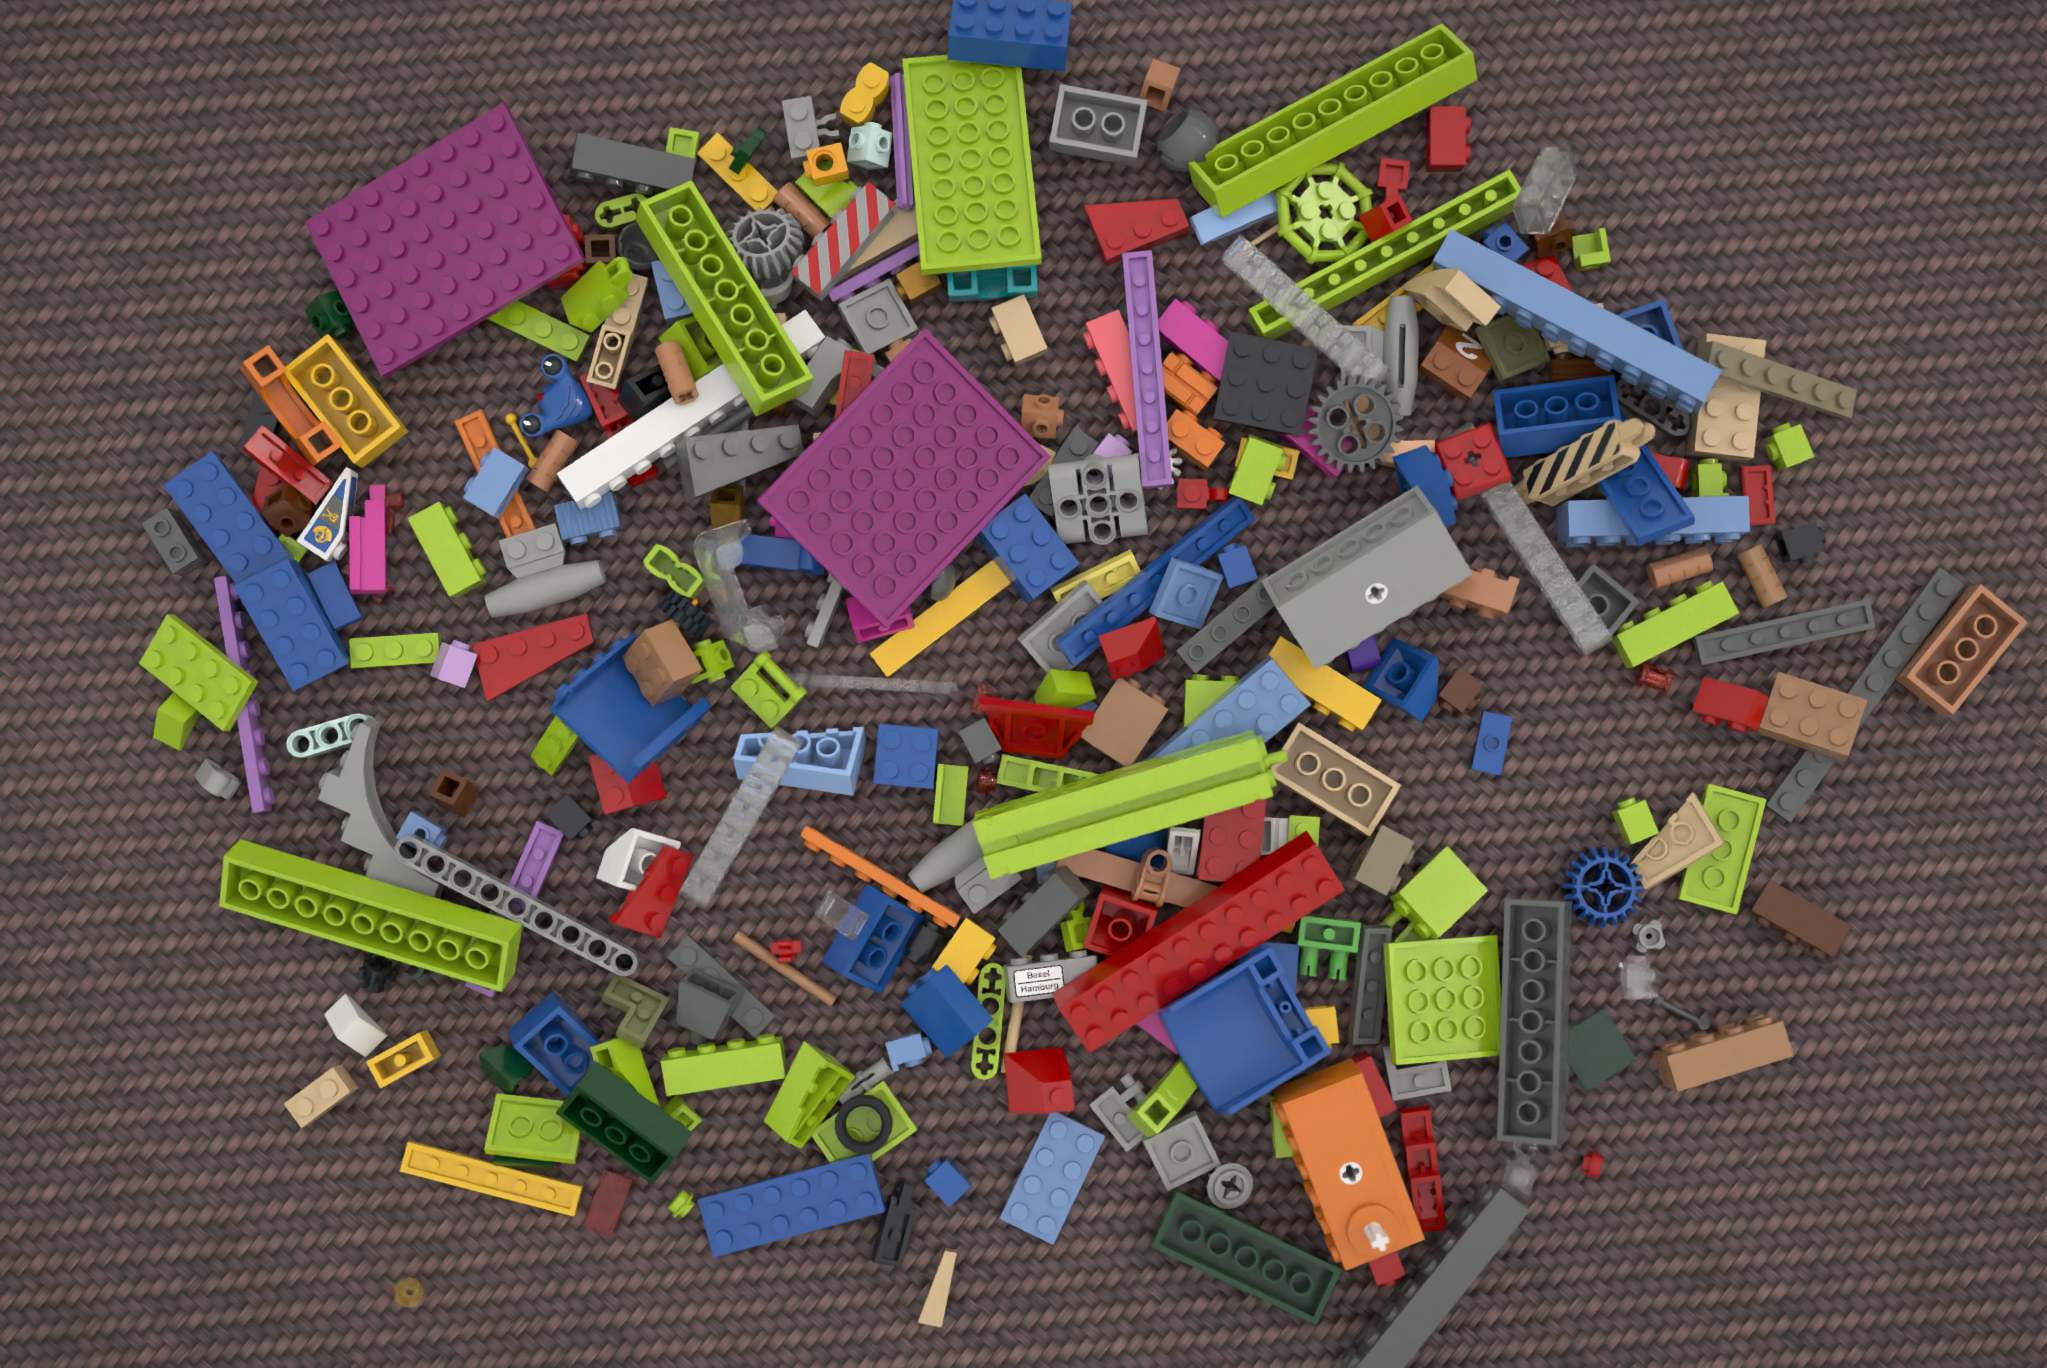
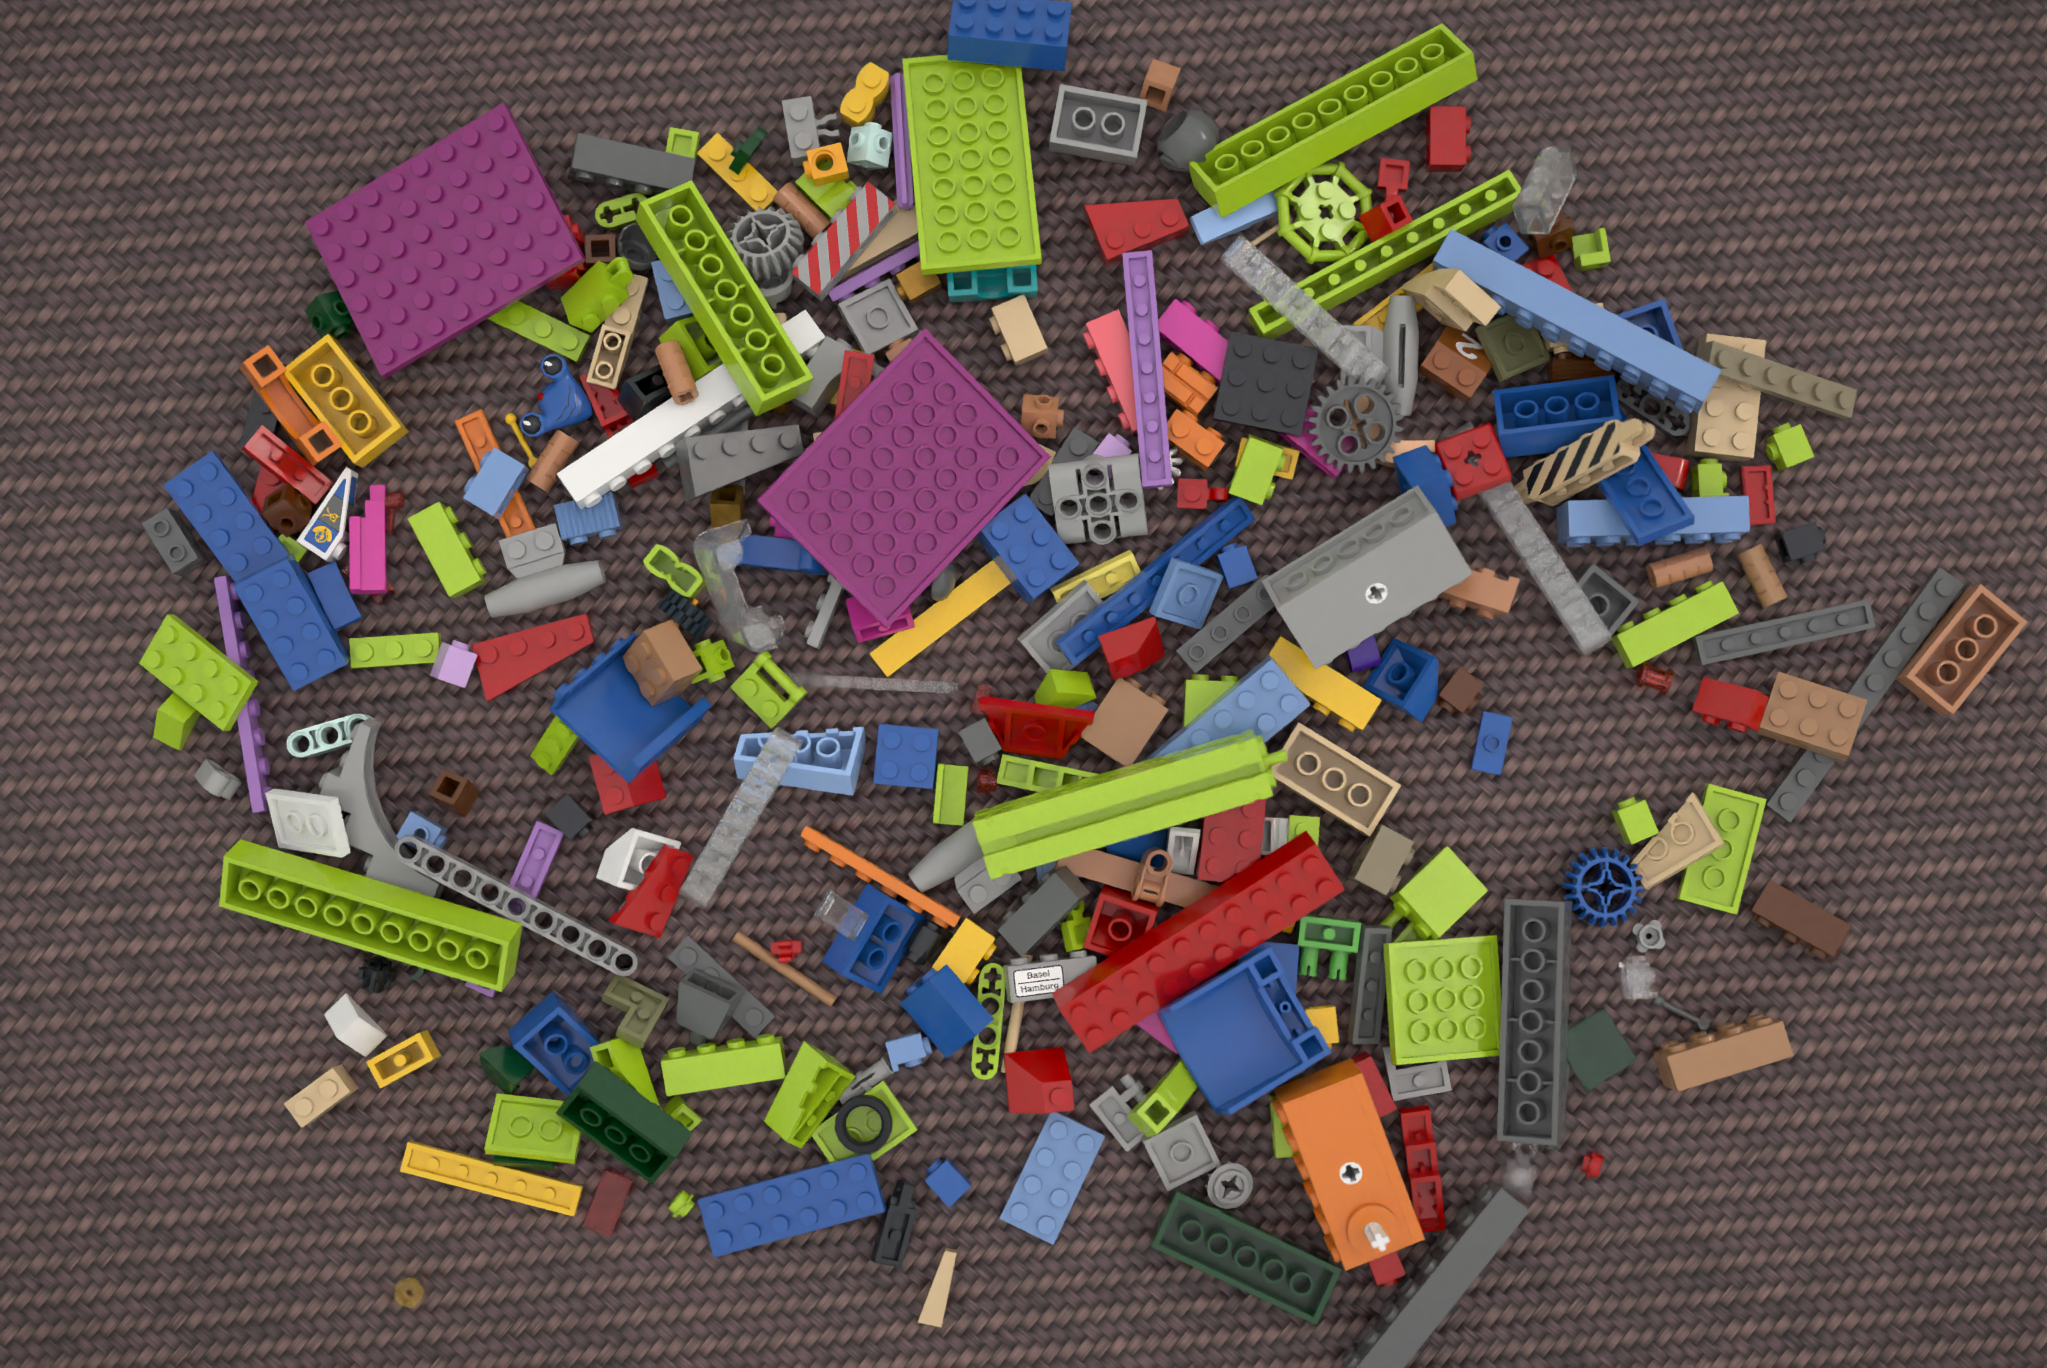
(308, 822): none -> white plate

